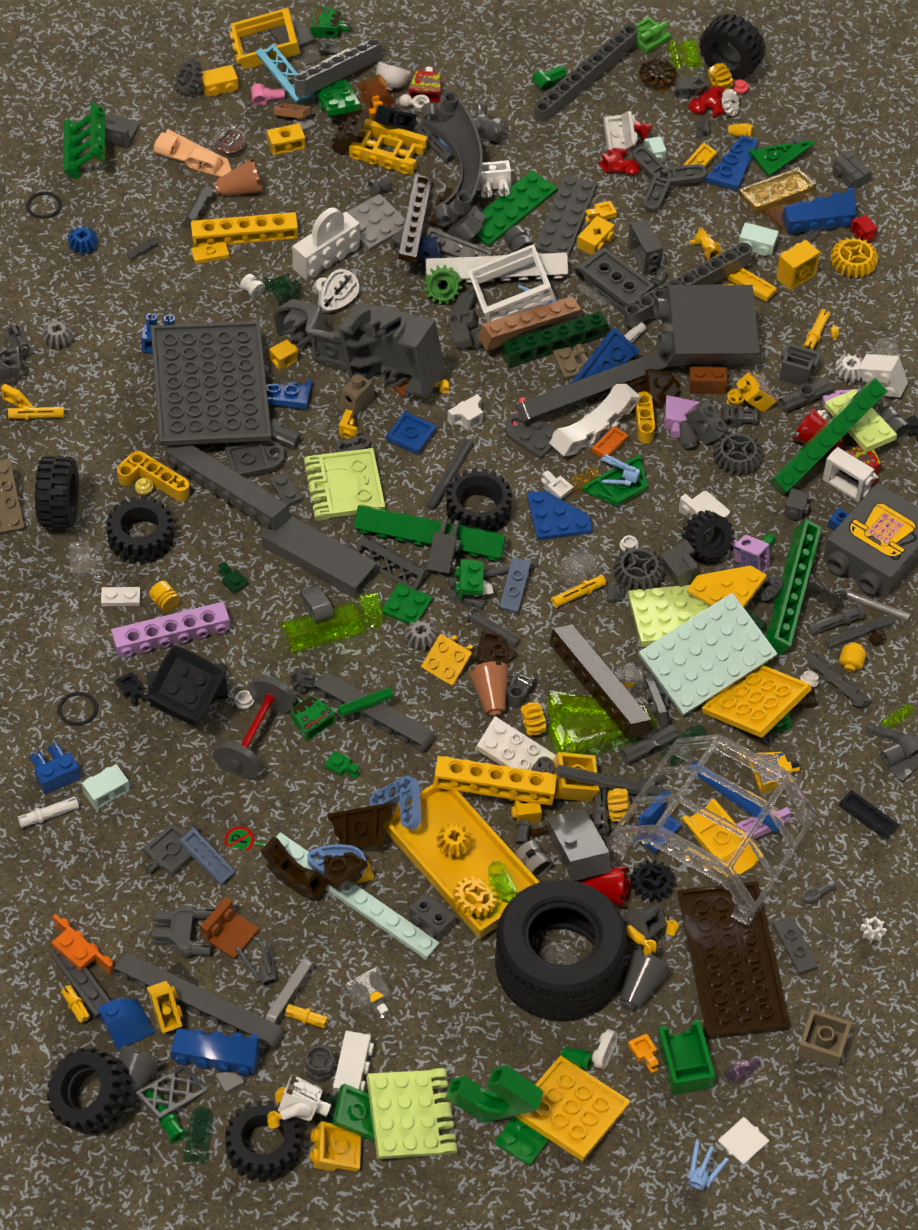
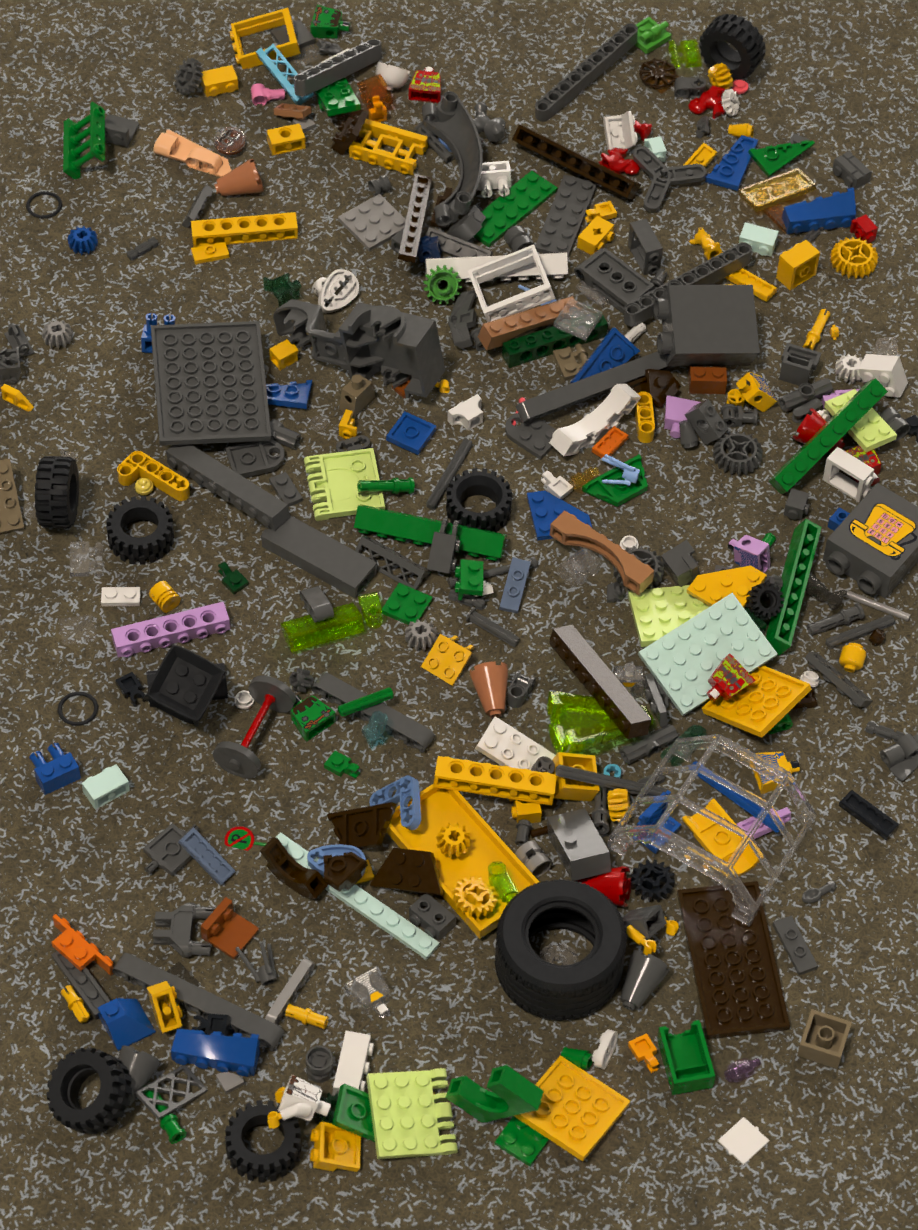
(35, 413): yellow pin -> none
(50, 811): white pin -> none
(198, 1135): clear green plate -> none
(213, 1023): none -> black plate
(250, 284): white wheel -> none
(326, 243): white brick -> none
(375, 728): none -> clear light blue piece
(394, 485): none -> green pin
(396, 117): black brick -> none
(409, 872): none -> dark brown wing
(418, 101): white plate -> none
(493, 649): dark brown plate -> none
(533, 718): yellow gear -> none
(547, 79): green piece -> none
(573, 532): none -> medium nougat arch
(576, 162): none -> dark brown brick
(577, 319): none -> clear plate
(585, 587): yellow pin -> none
(612, 767): none -> medium azure bush
(699, 1177): light blue plant -> none
(701, 502): white bracket -> none
(721, 539): black tyre -> none
(728, 679): none -> torso
(775, 600): none -> black tyre
(800, 412): none -> dark grey bar
(868, 927): white gear -> none
(897, 715): clear neon green axle -> none

